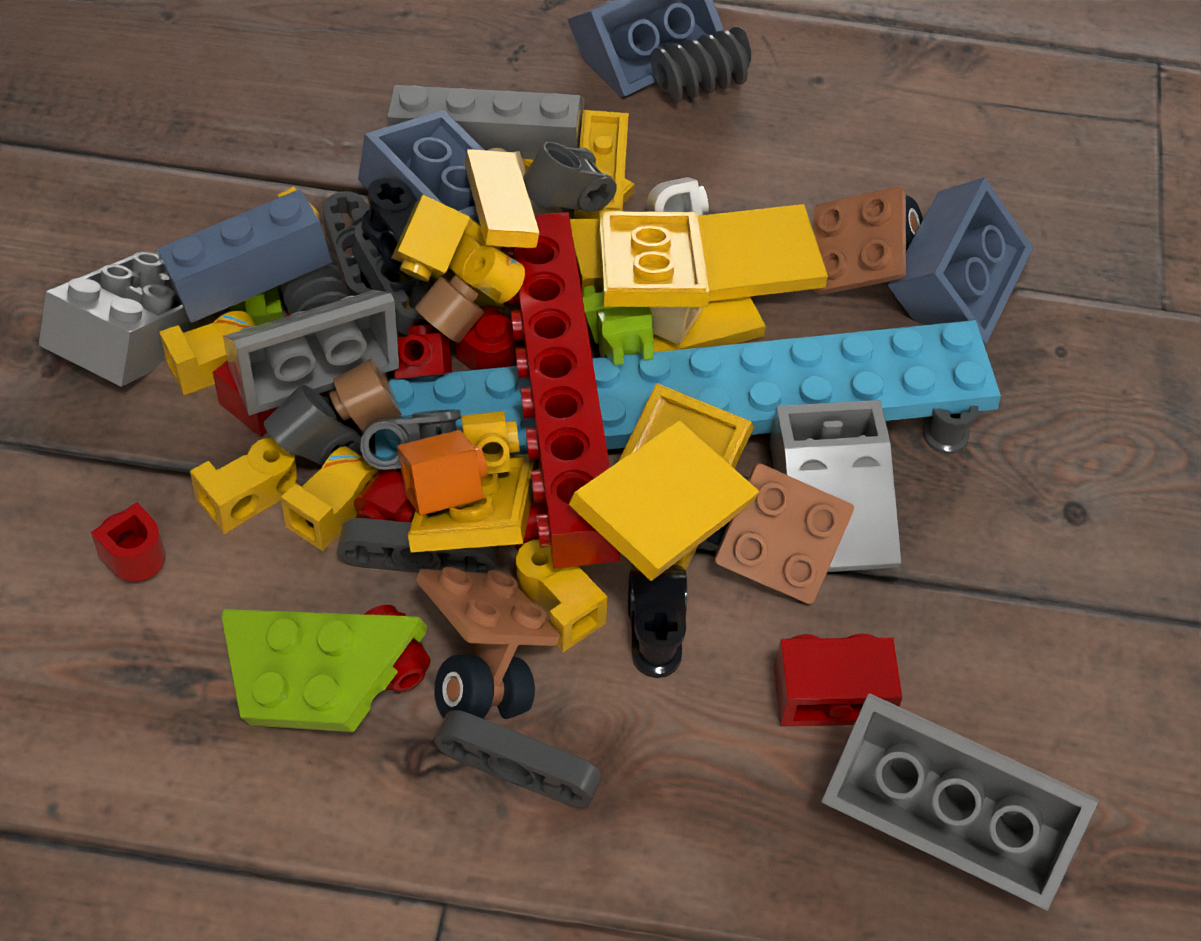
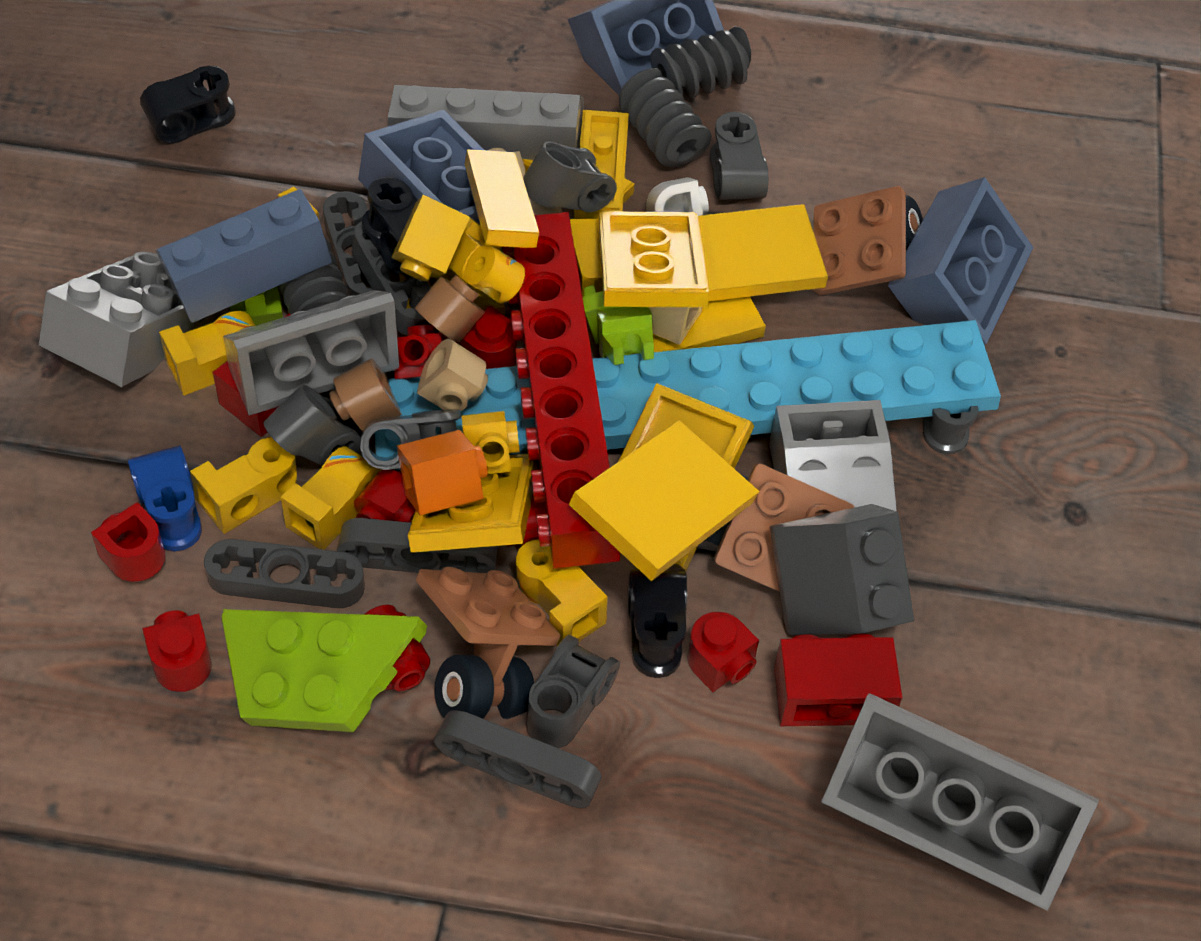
(168, 496): none -> blue piece
(178, 650): none -> red plate
(185, 106): none -> black piece
(269, 556): none -> dark grey beam
(452, 376): none -> tan plate
(570, 683): none -> dark grey piece
(663, 118): none -> dark grey piece
(721, 649): none -> red plate
(737, 159): none -> dark grey piece
(842, 572): none -> dark grey slope

